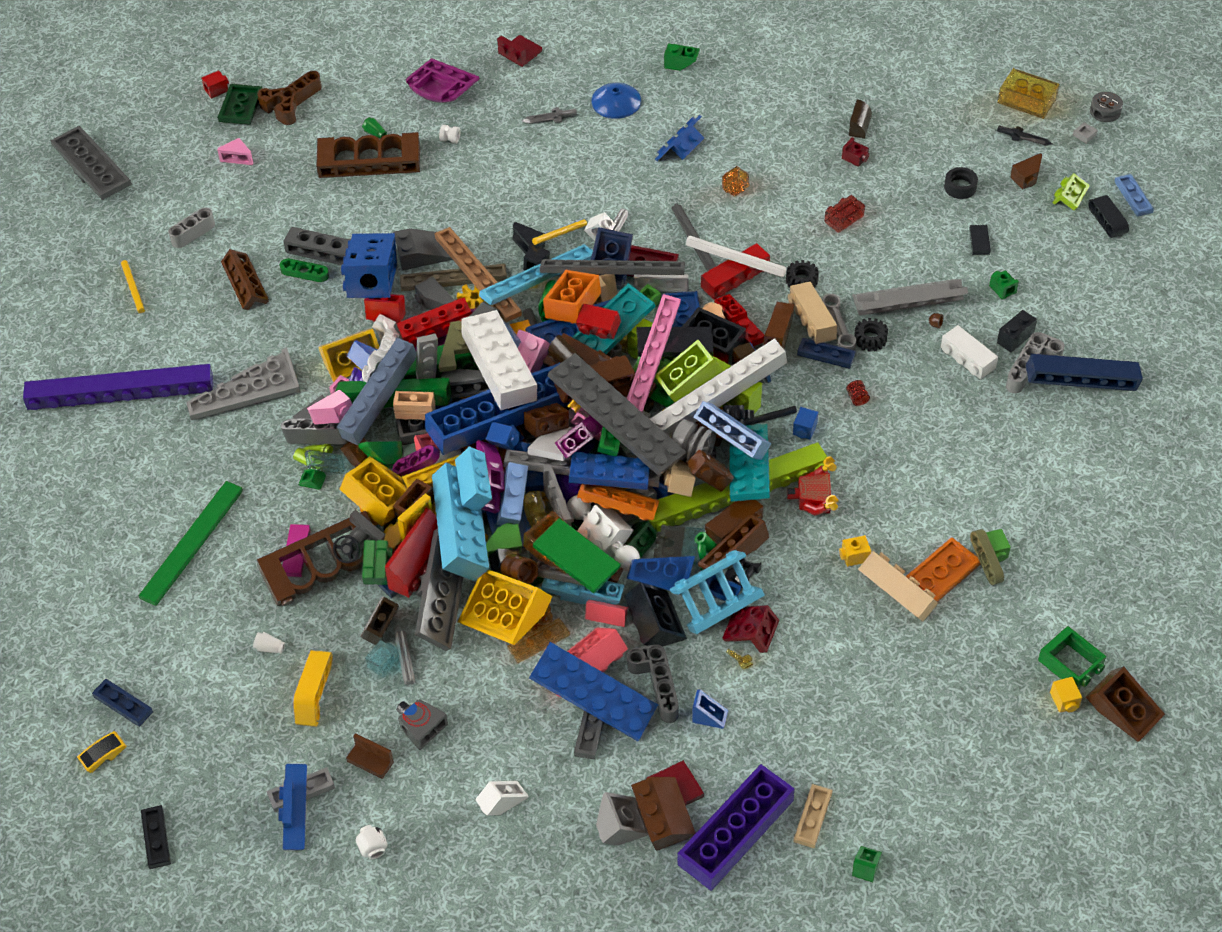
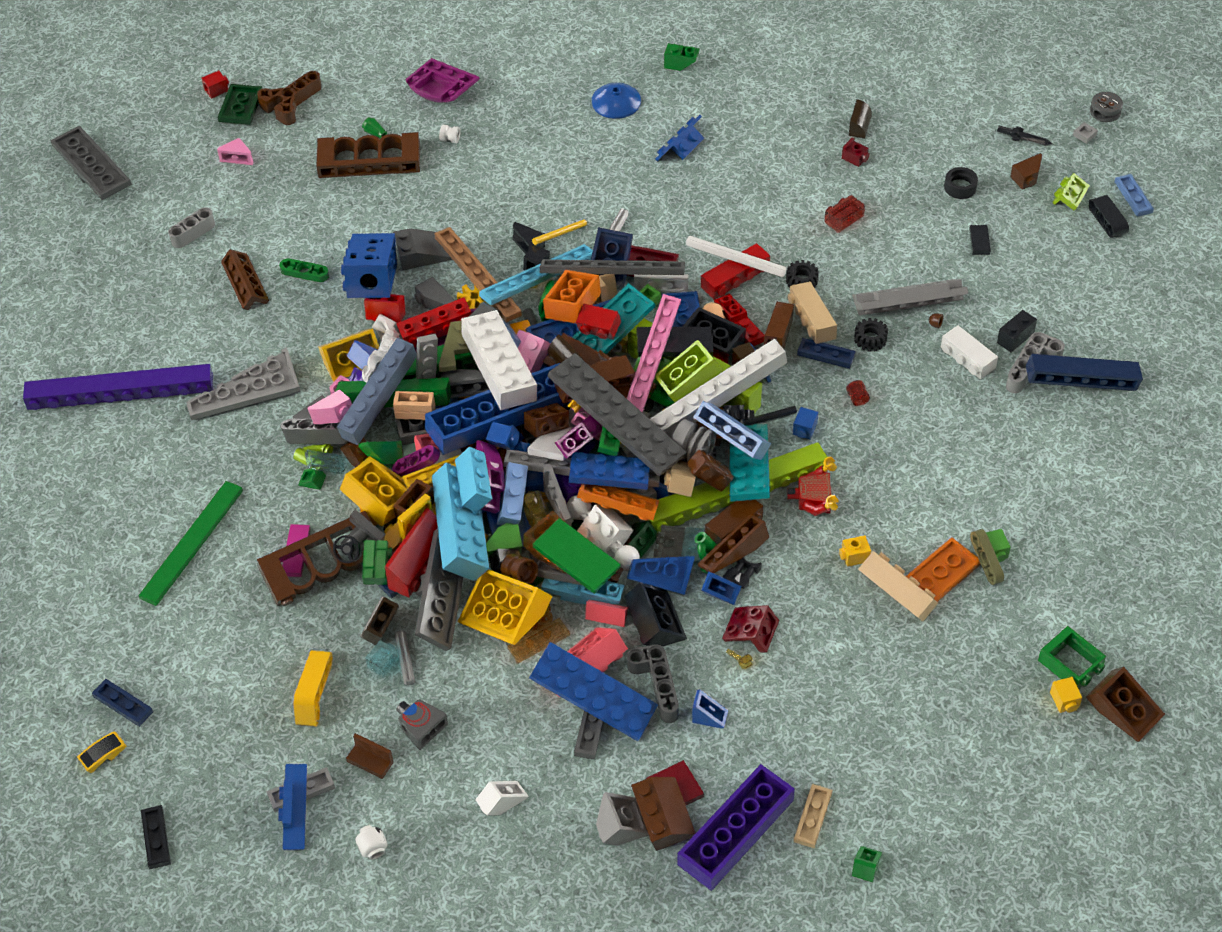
(133, 288): yellow bar -> none
(267, 643): white cone -> none
(315, 245): dark grey brick -> none
(449, 277): dark tan tile -> none
(518, 50): dark red bracket -> none
(559, 114): flat silver sword -> none
(602, 221): white brick -> none
(690, 231): dark grey axle -> none
(733, 602): medium azure fence -> none
(735, 181): clear orange brick -> none
(842, 332): light grey piece -> none
(1003, 284): green brick -> none
(1028, 93): clear yellow brick -> none

